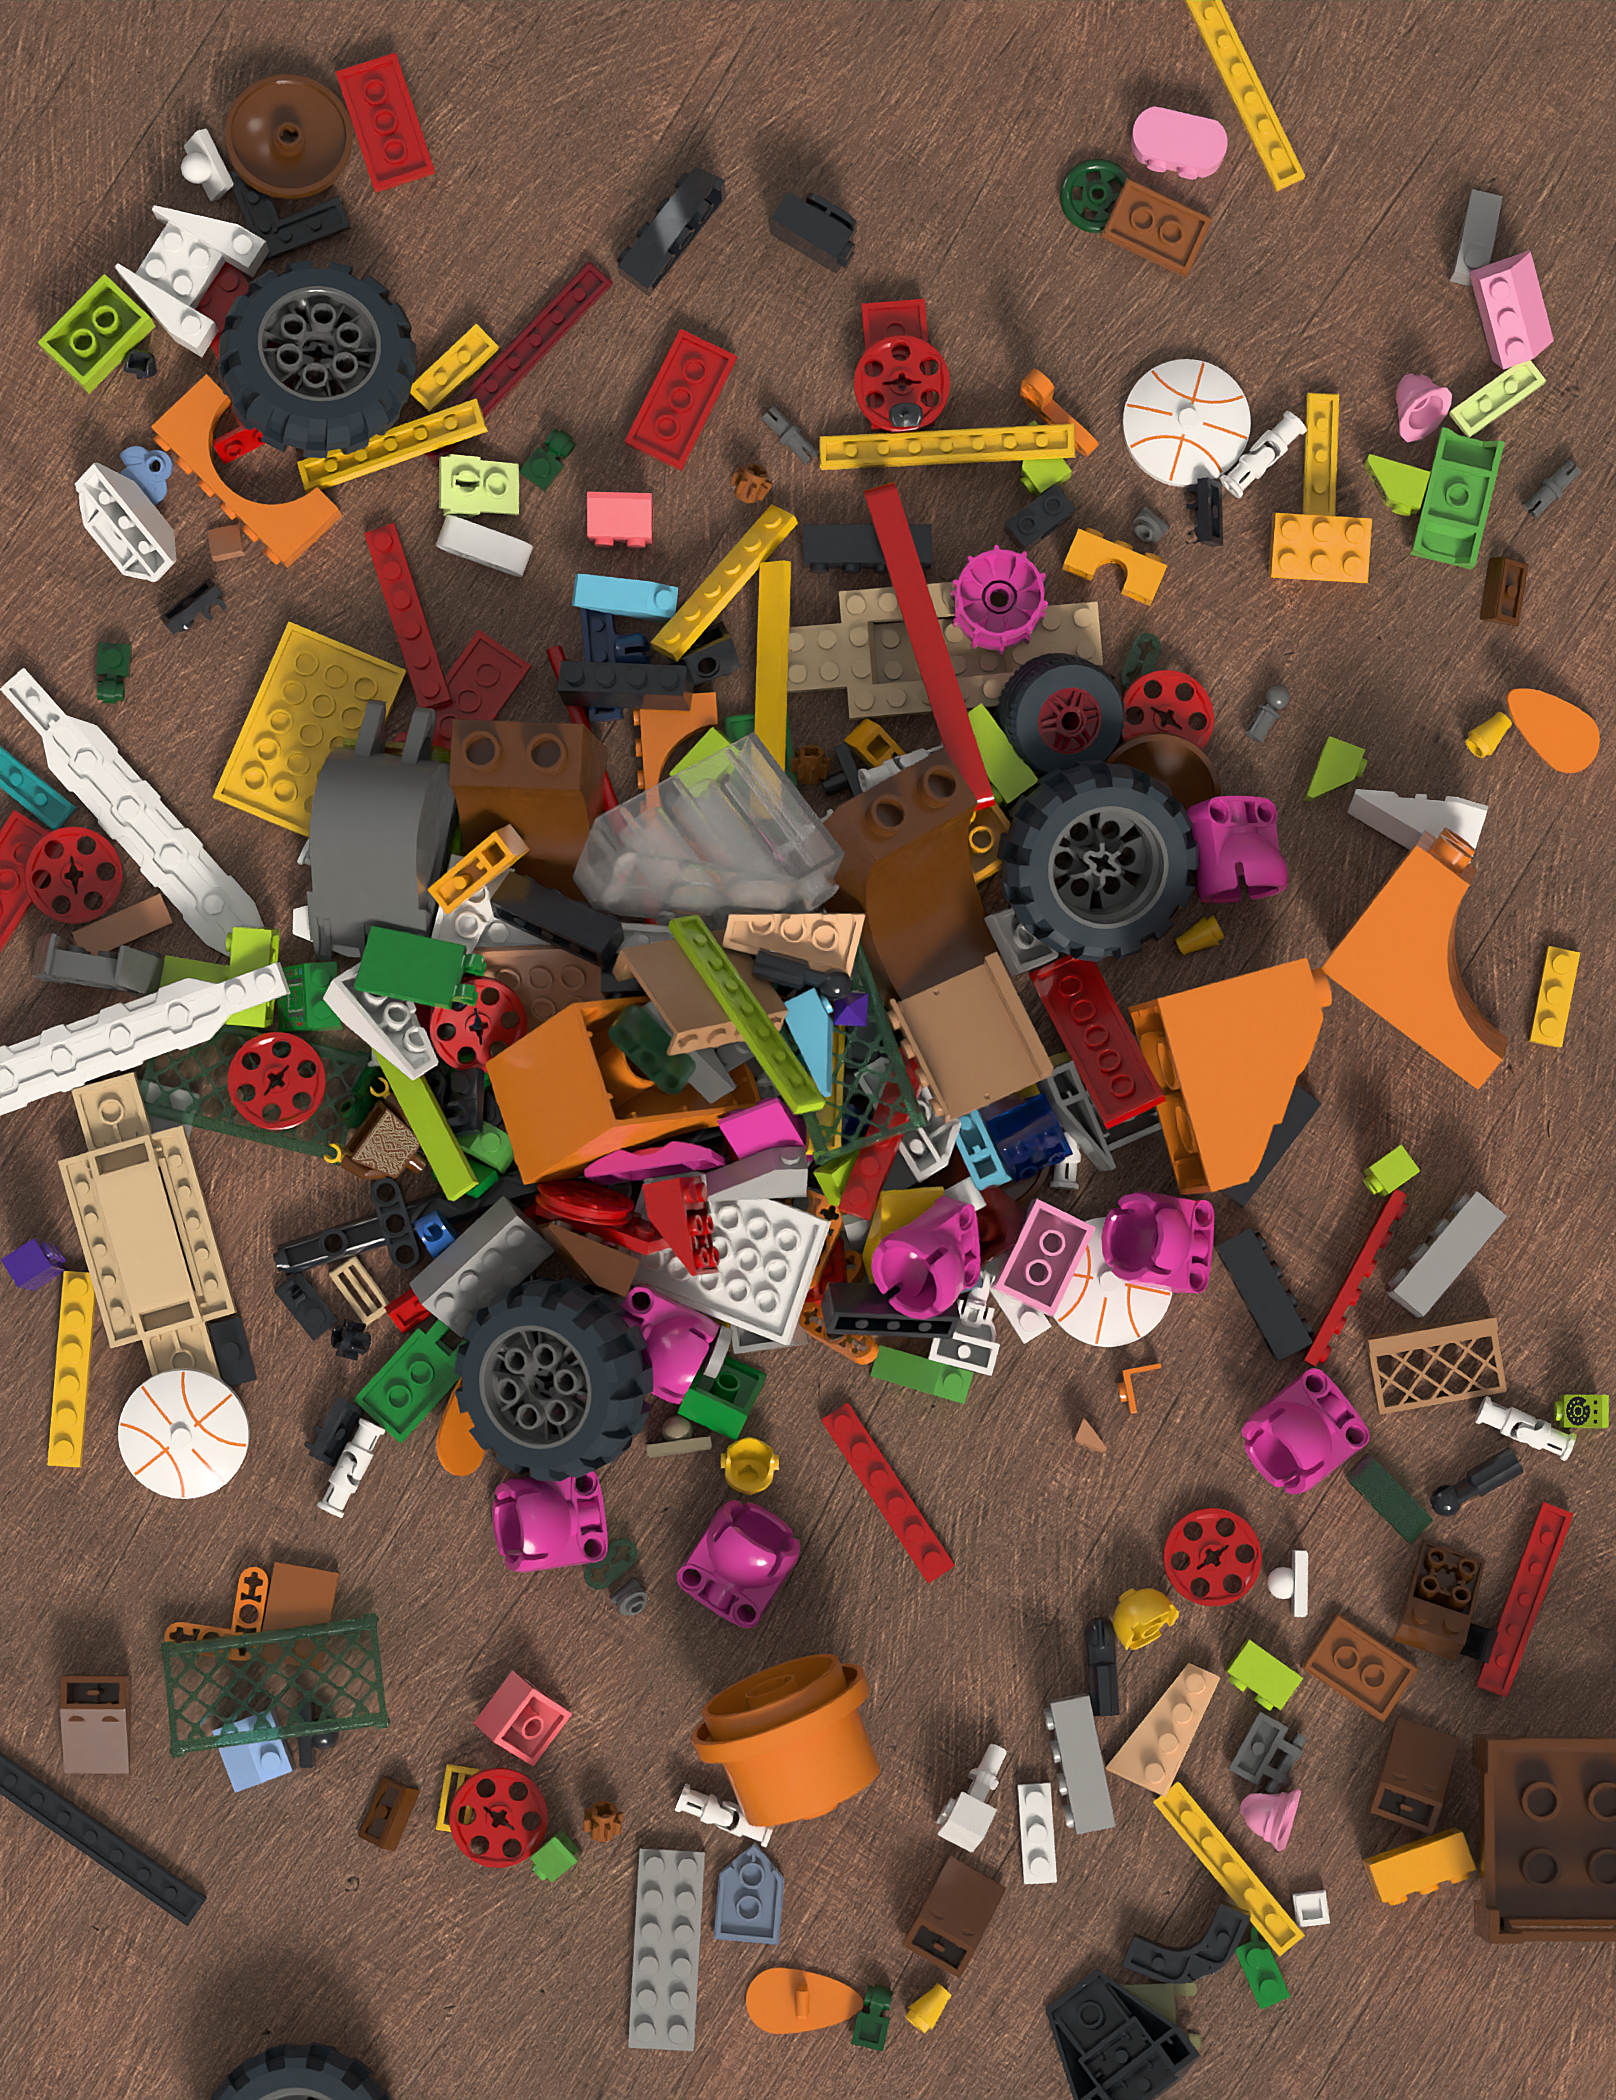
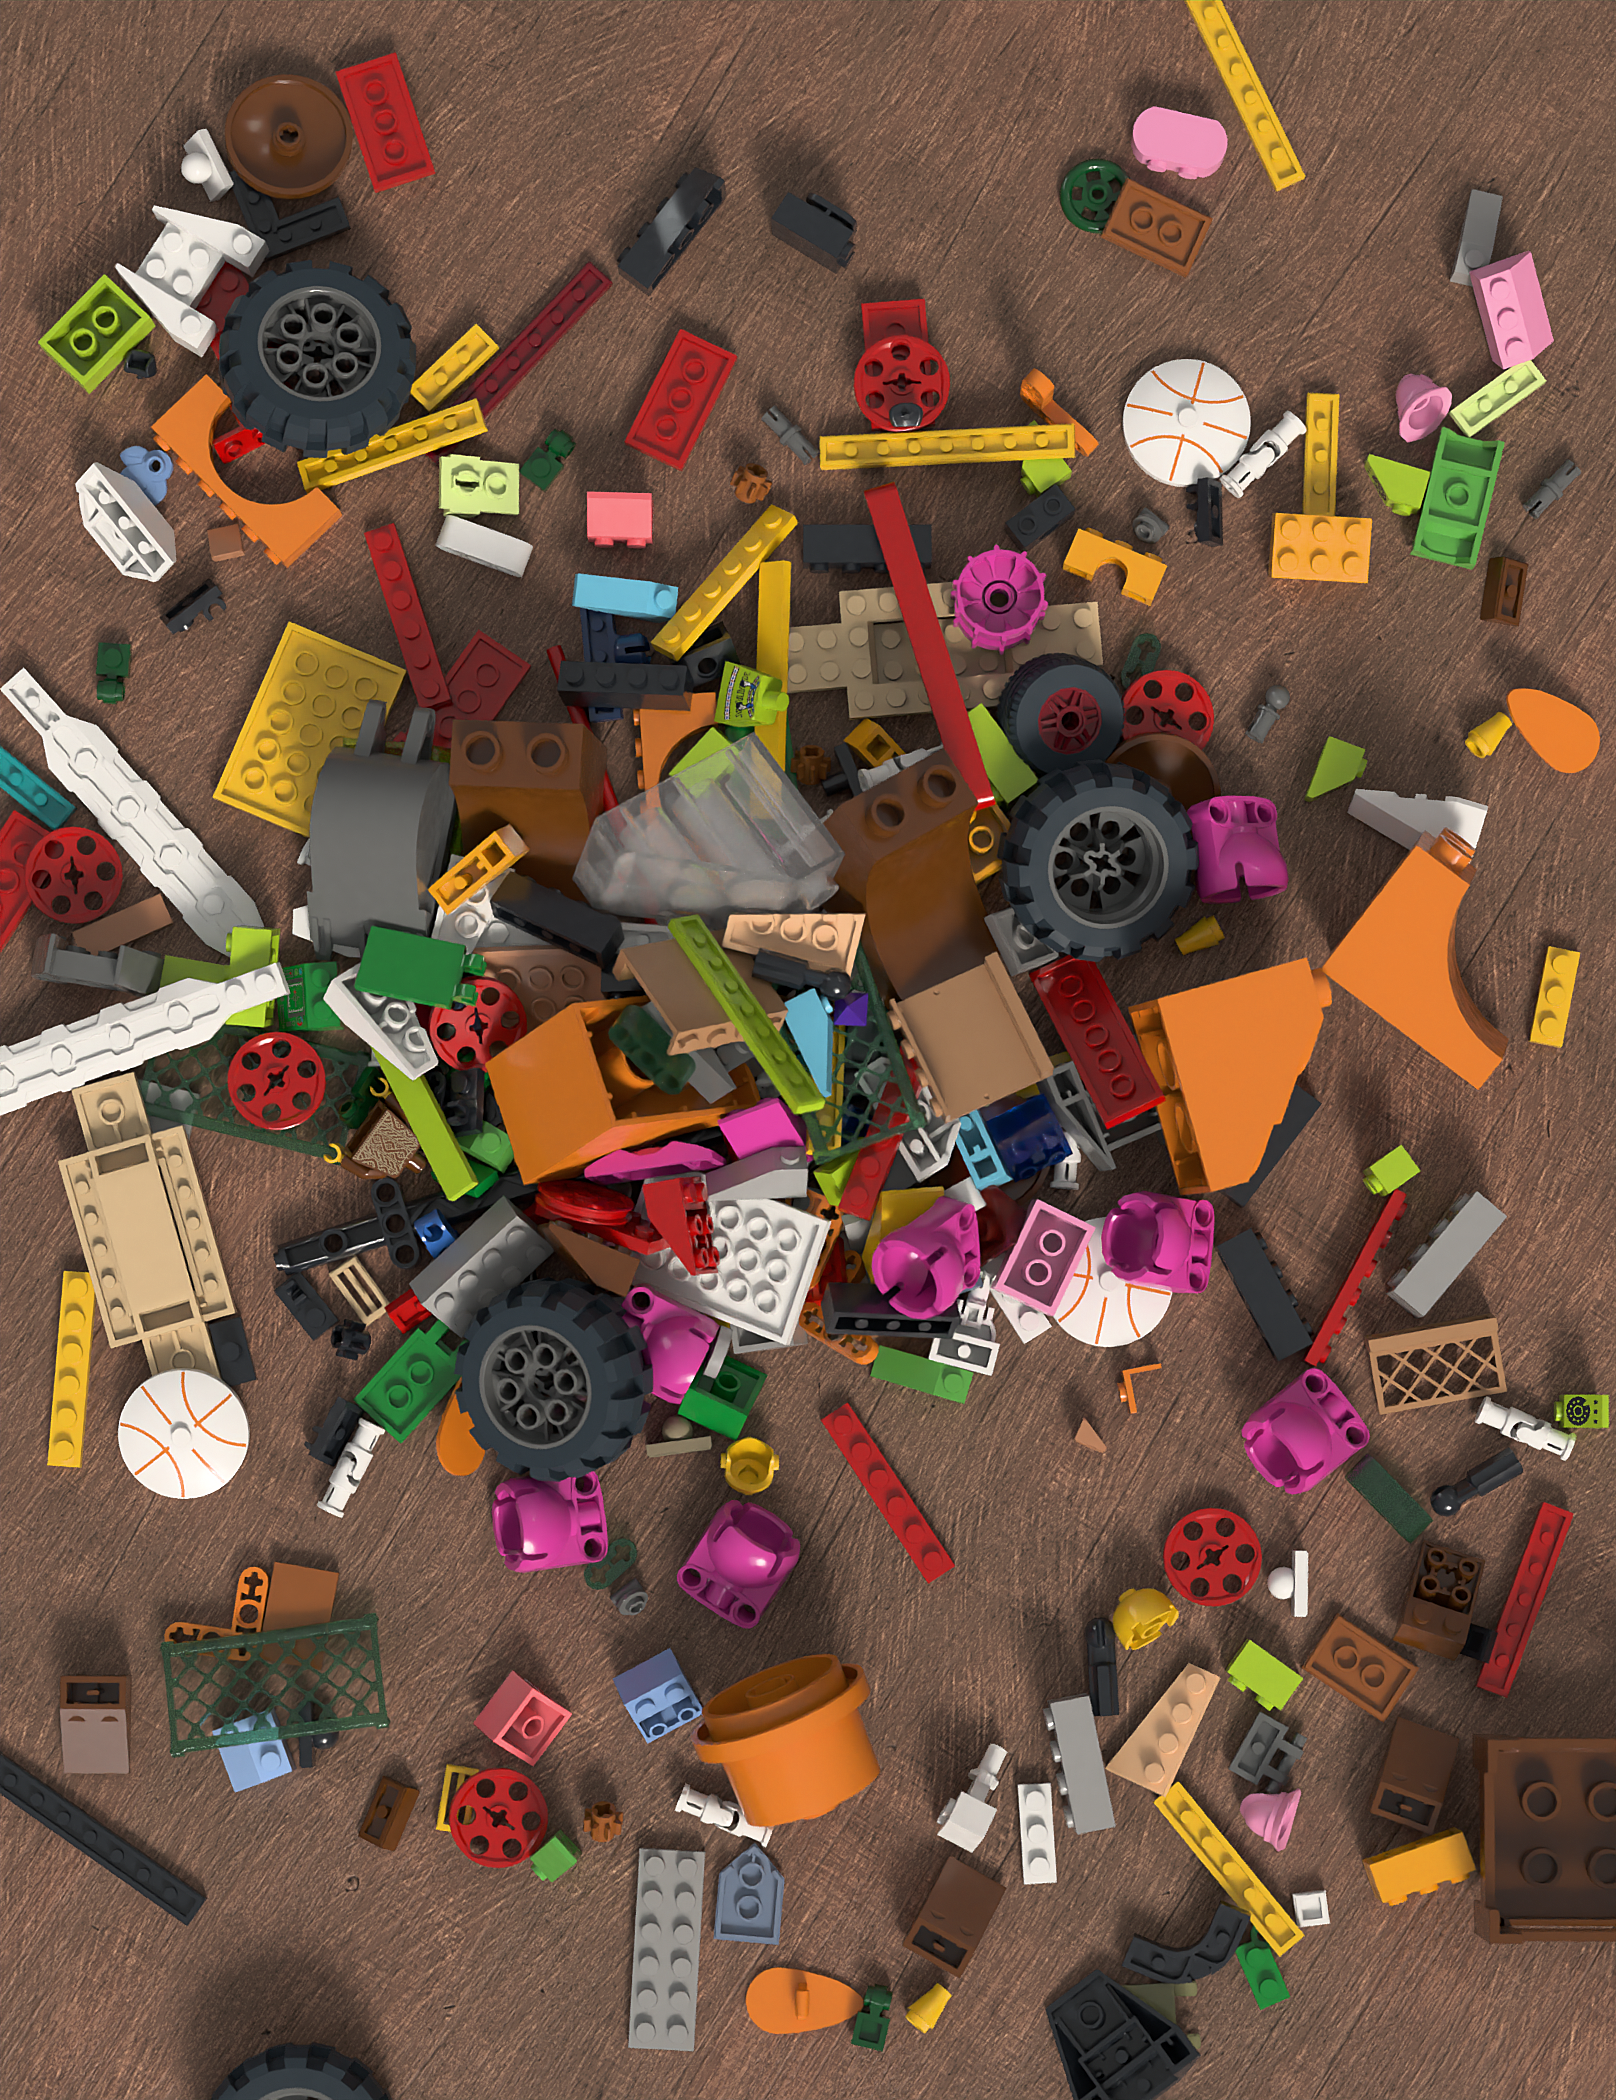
(34, 1264): dark purple brick -> none
(658, 1695): none -> medium blue slope
(749, 697): none -> lime torso

